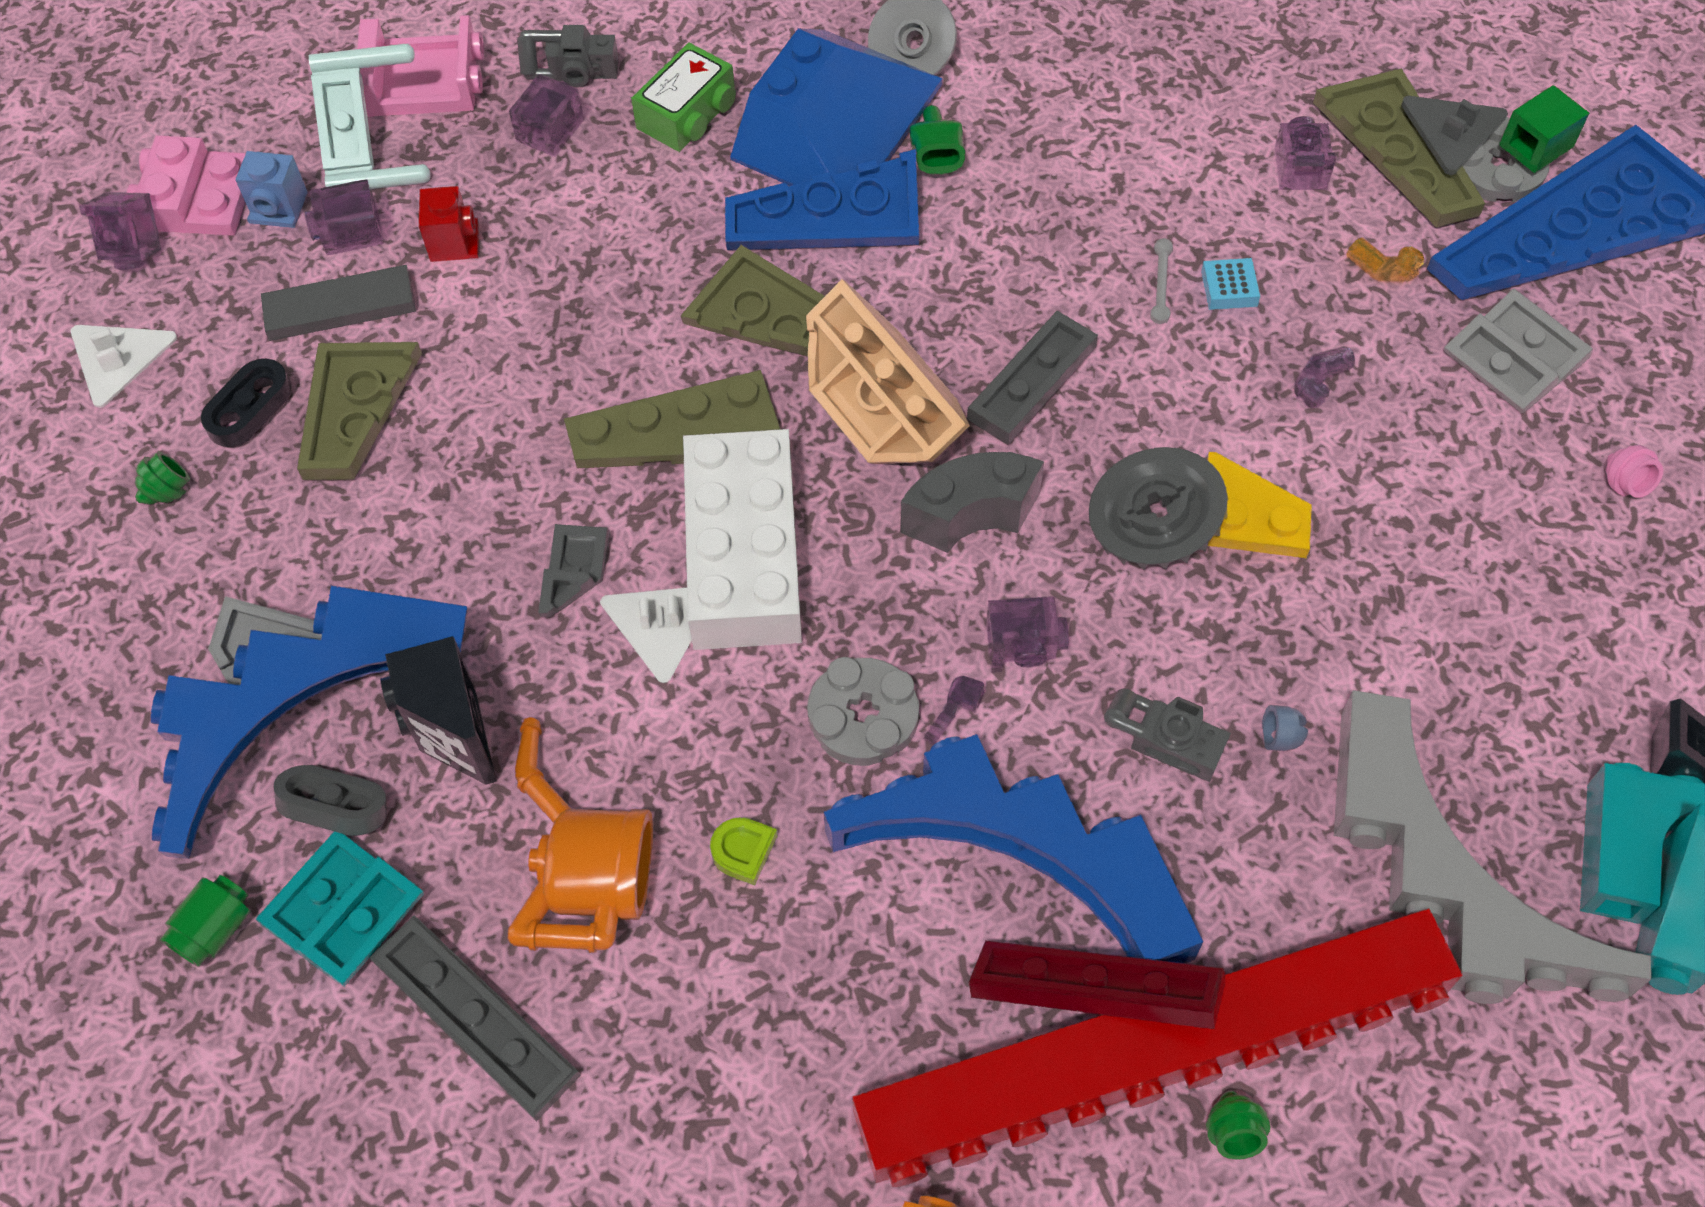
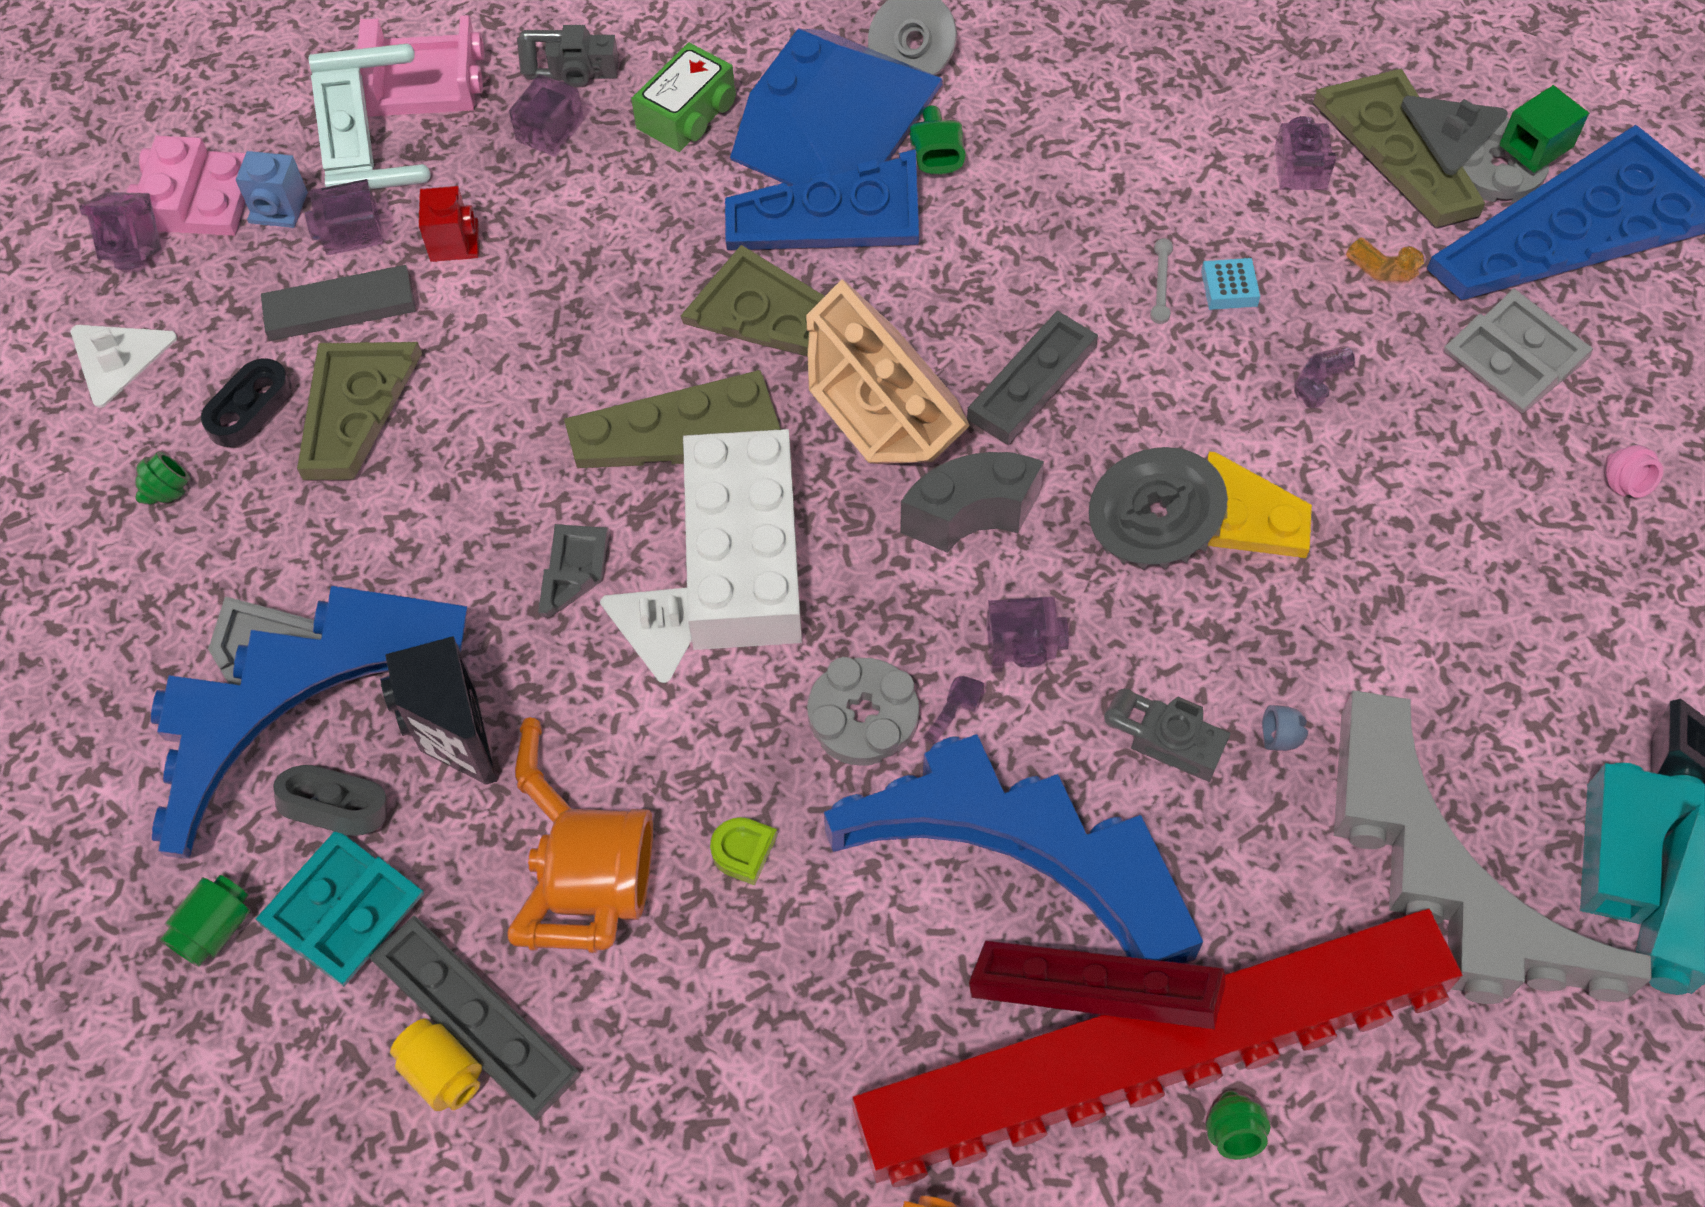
(436, 1065): none -> yellow brick

